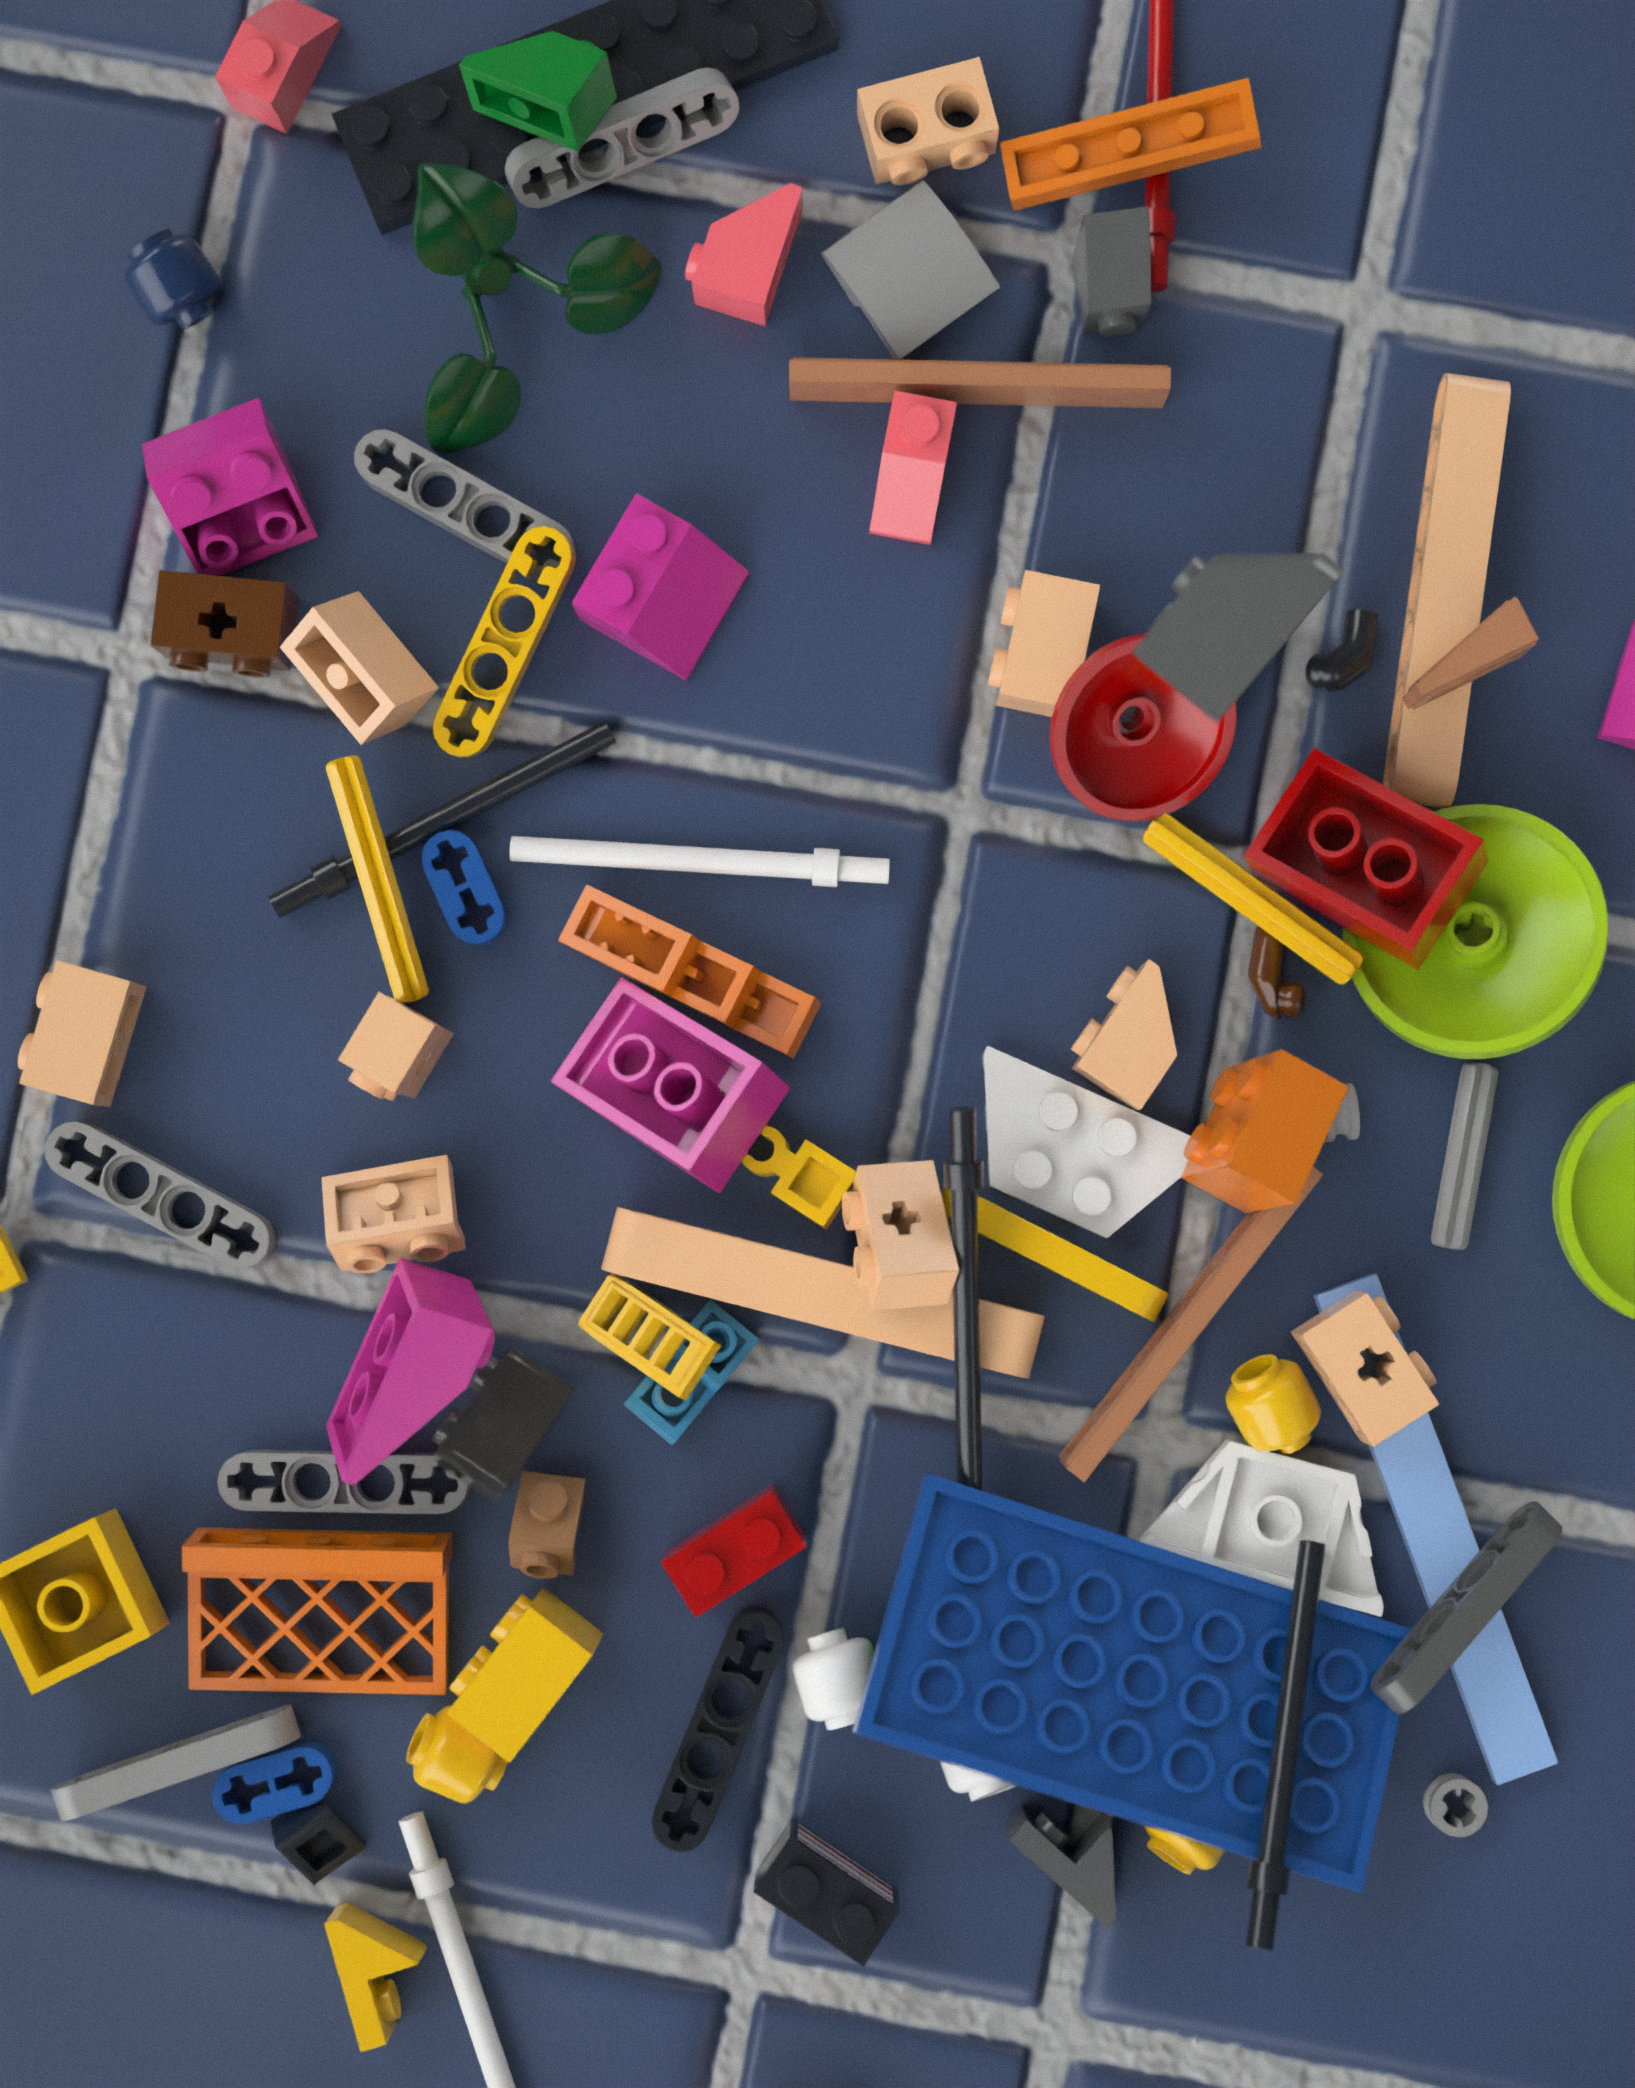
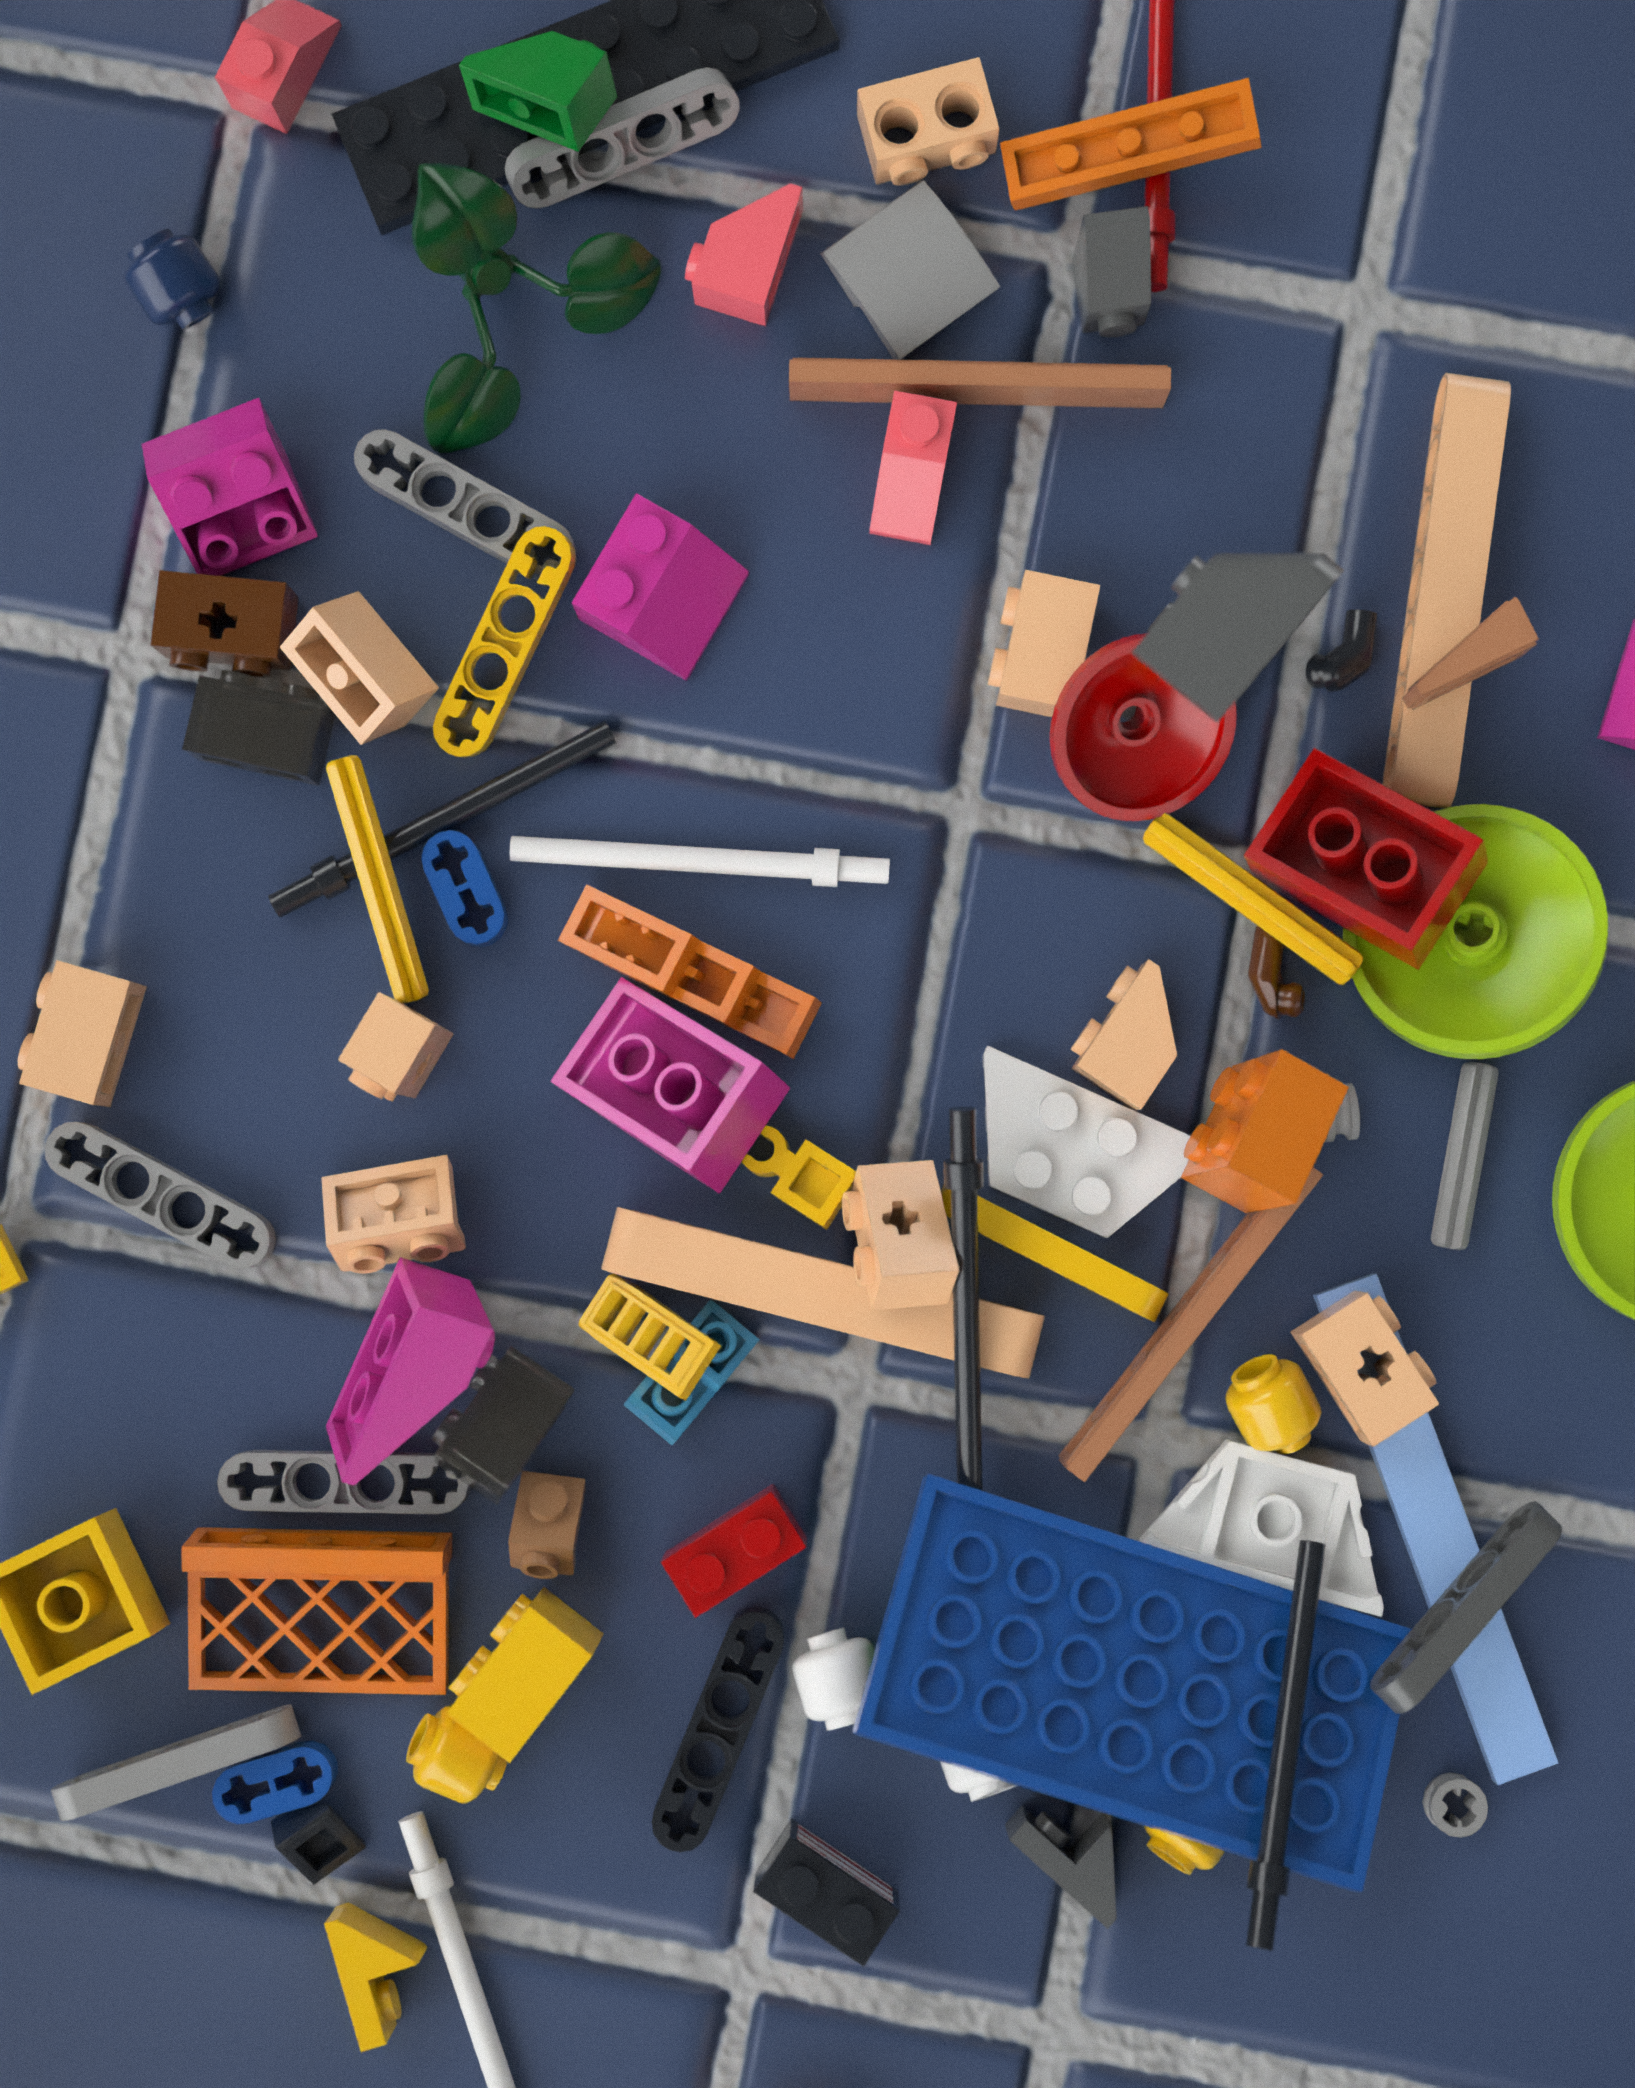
(259, 728): none -> clear smoke brick

